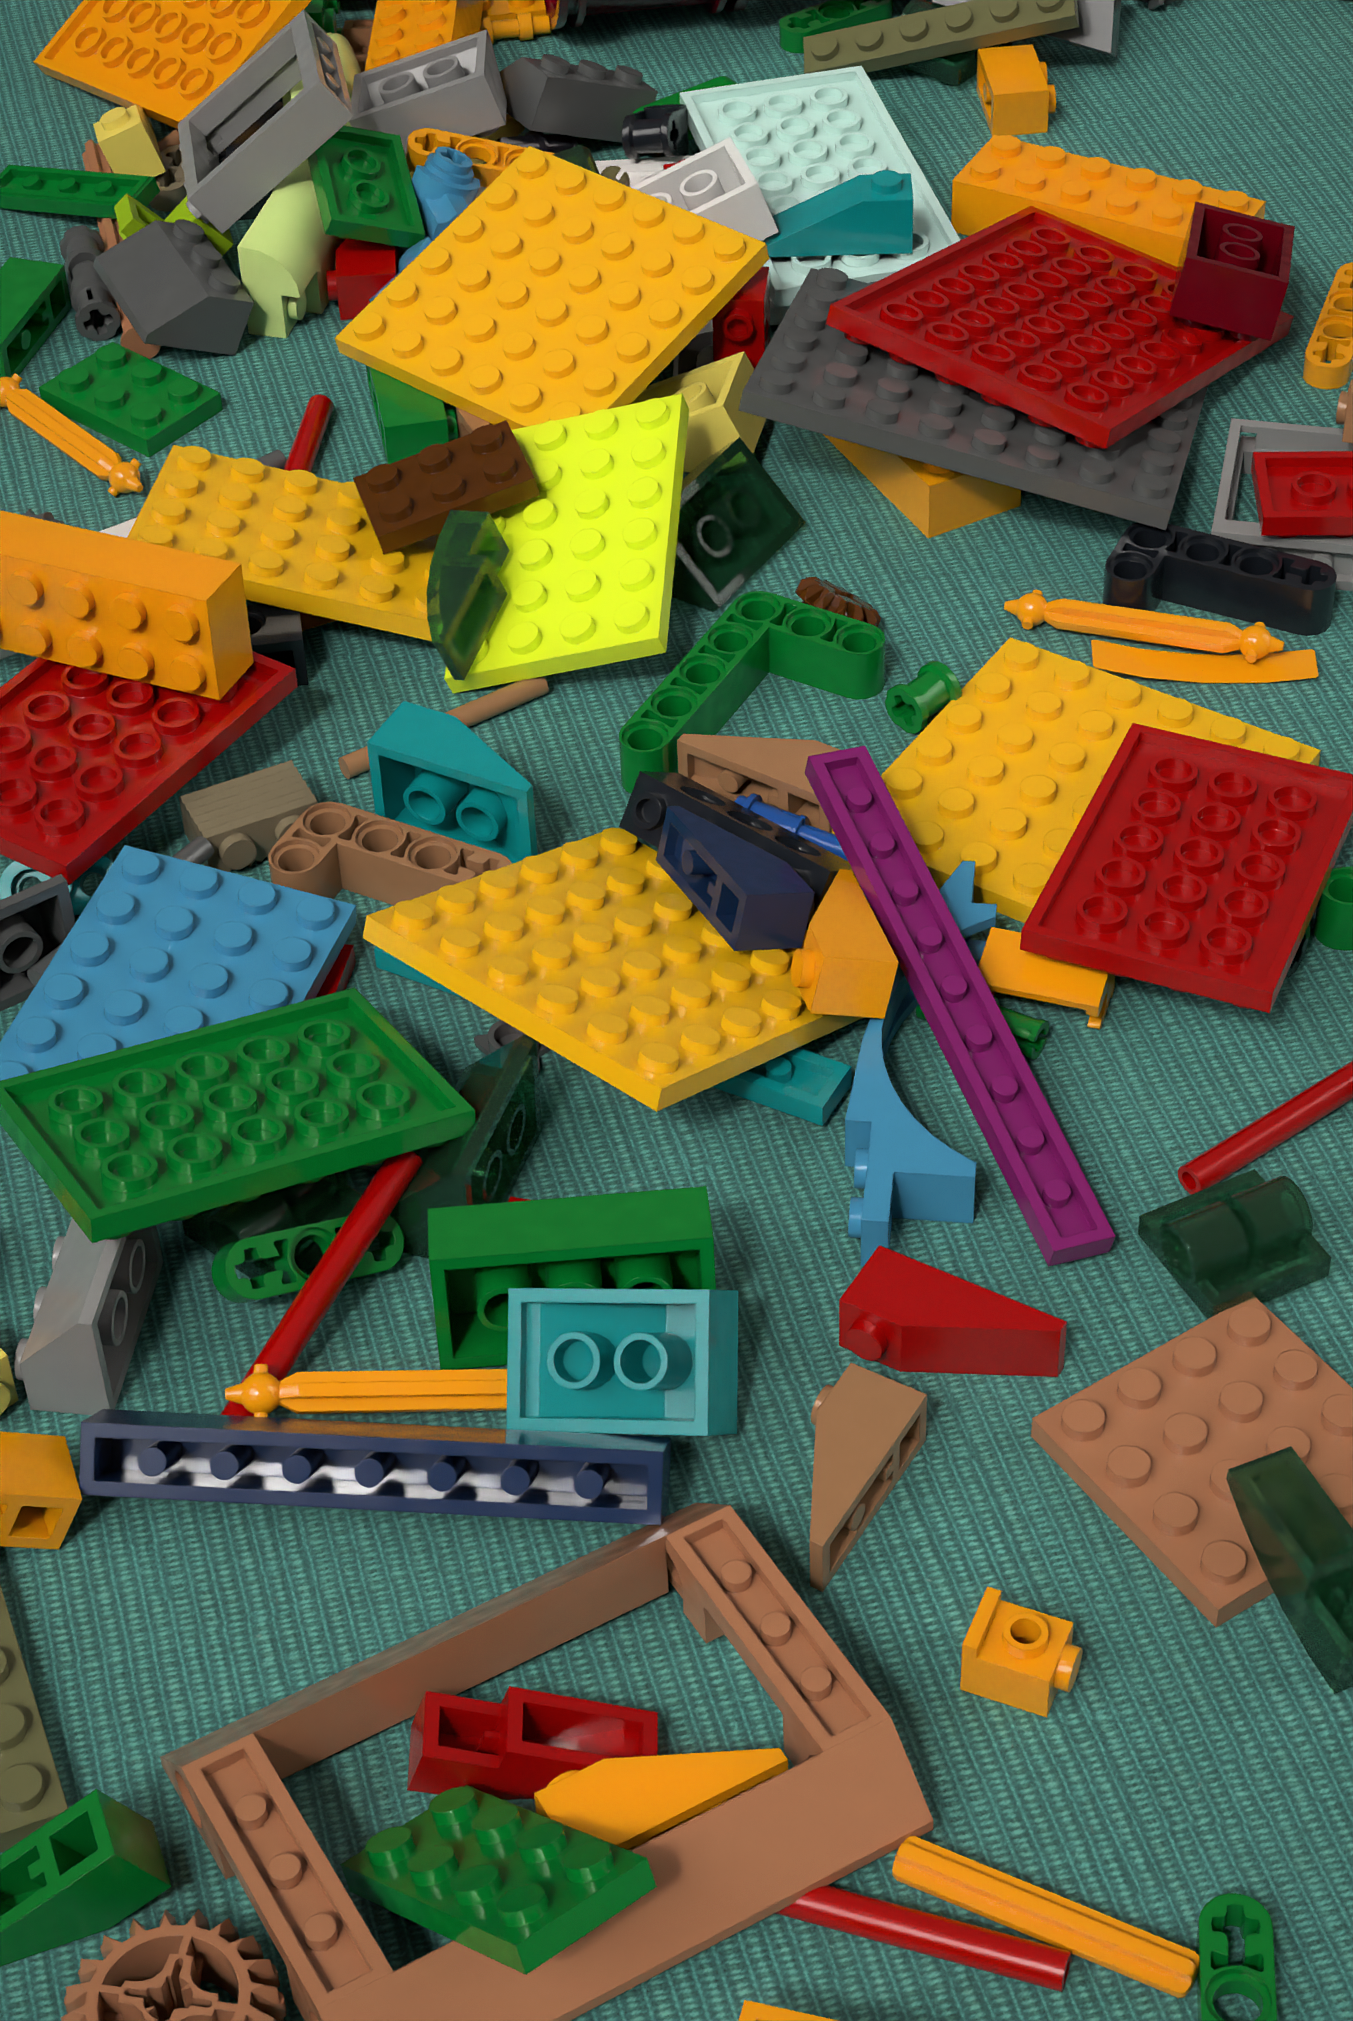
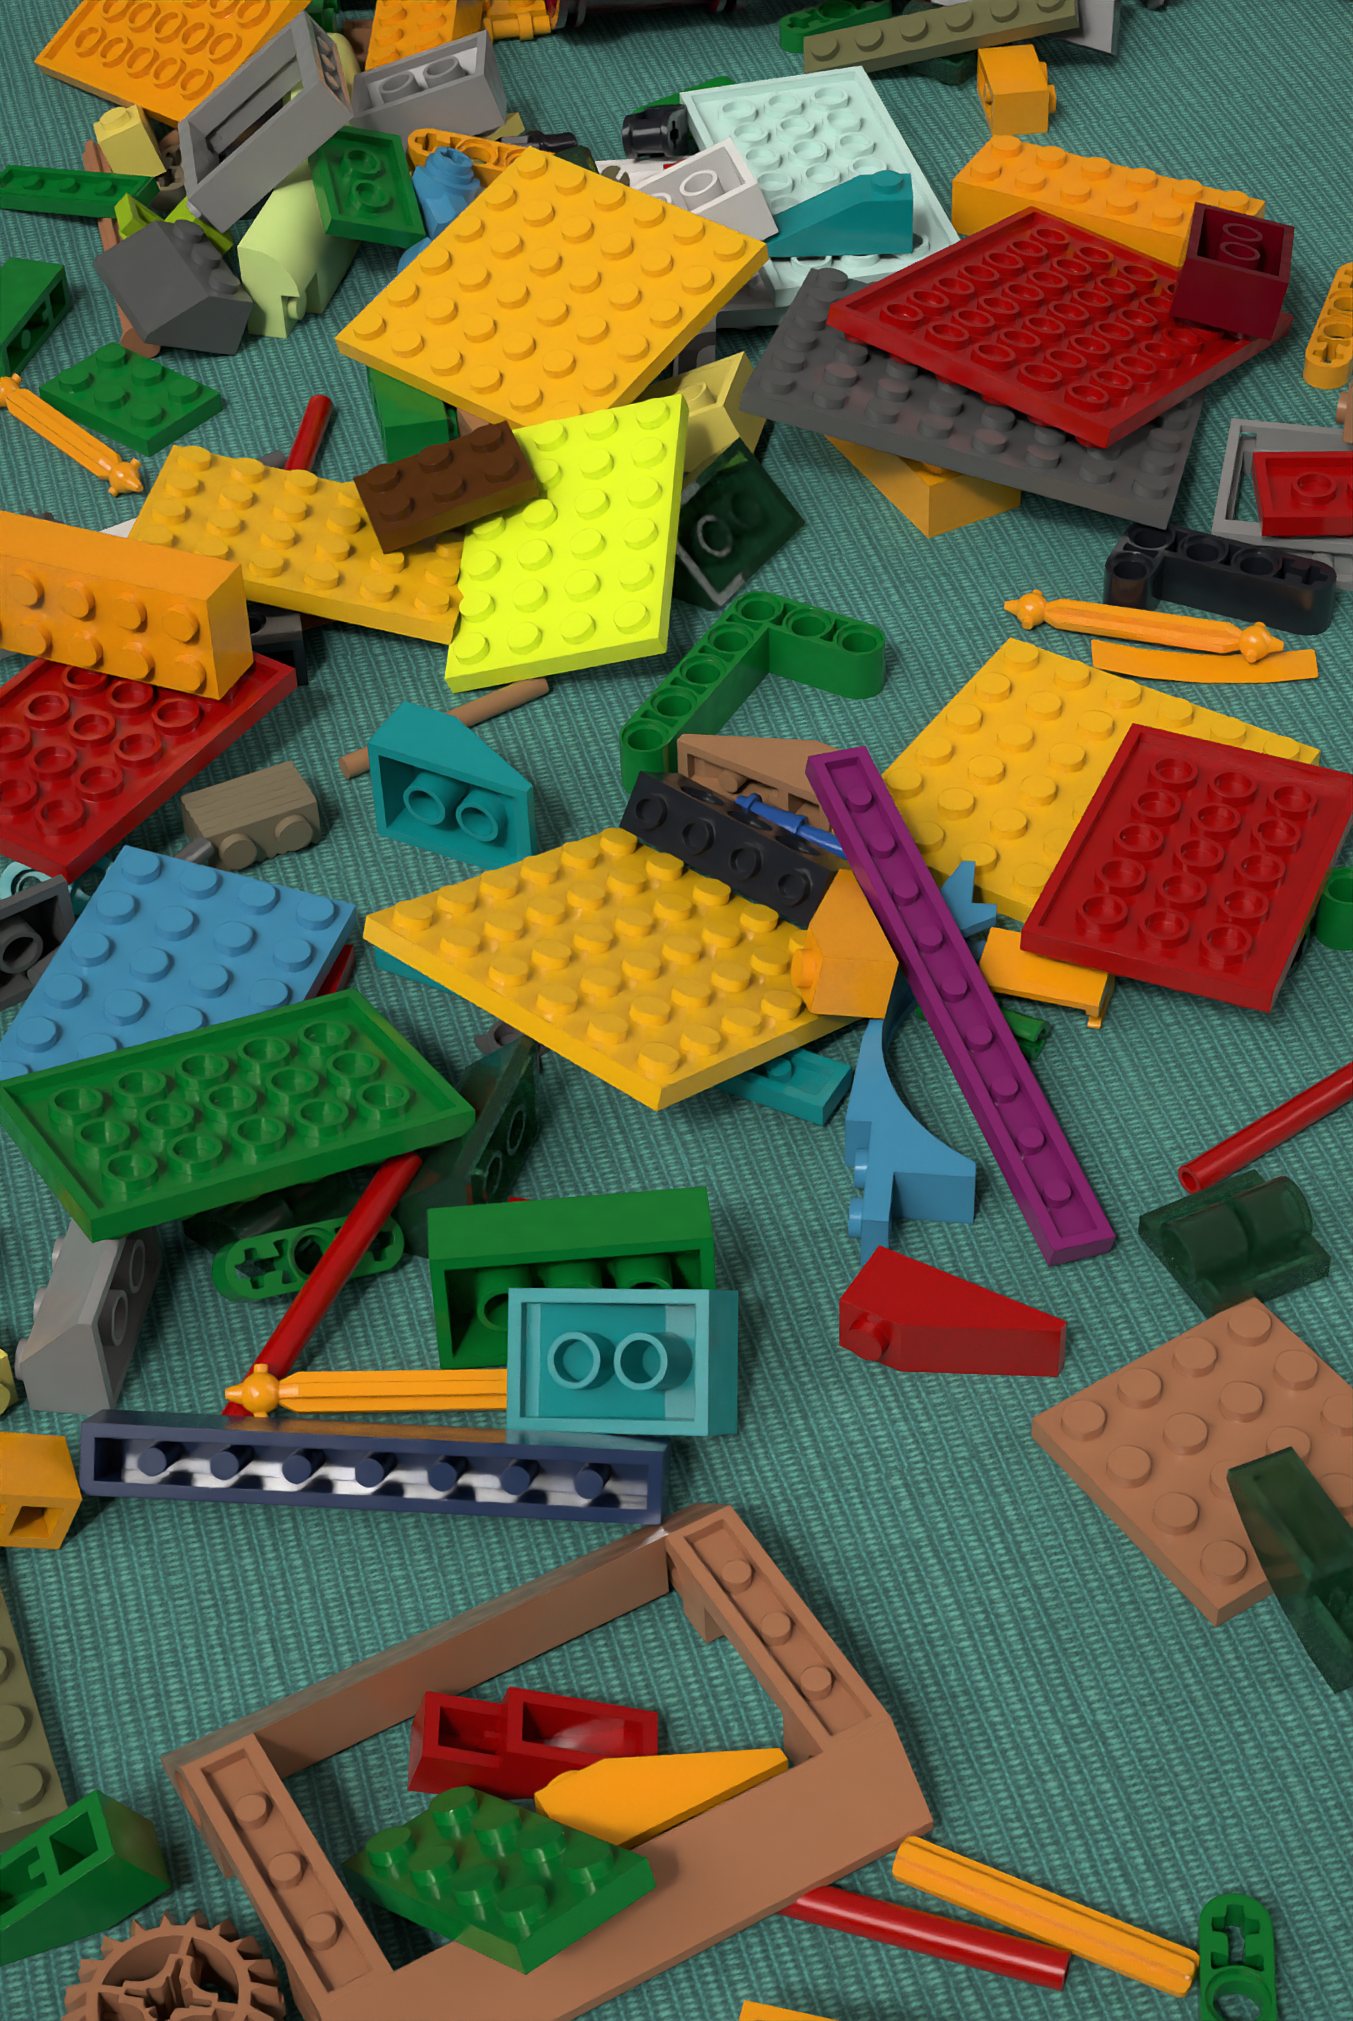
(87, 290): dark grey piece -> none
(360, 274): red slope -> none
(371, 855): medium nougat beam -> none
(465, 587): clear green slope -> none
(573, 98): dark grey slope -> none
(735, 885): dark blue slope -> none
(744, 321): red brick -> none
(836, 599): reddish brown gear -> none
(862, 1446): medium nougat slope -> none
(922, 697): green bush -> none
(1018, 1655): light orange brick -> none

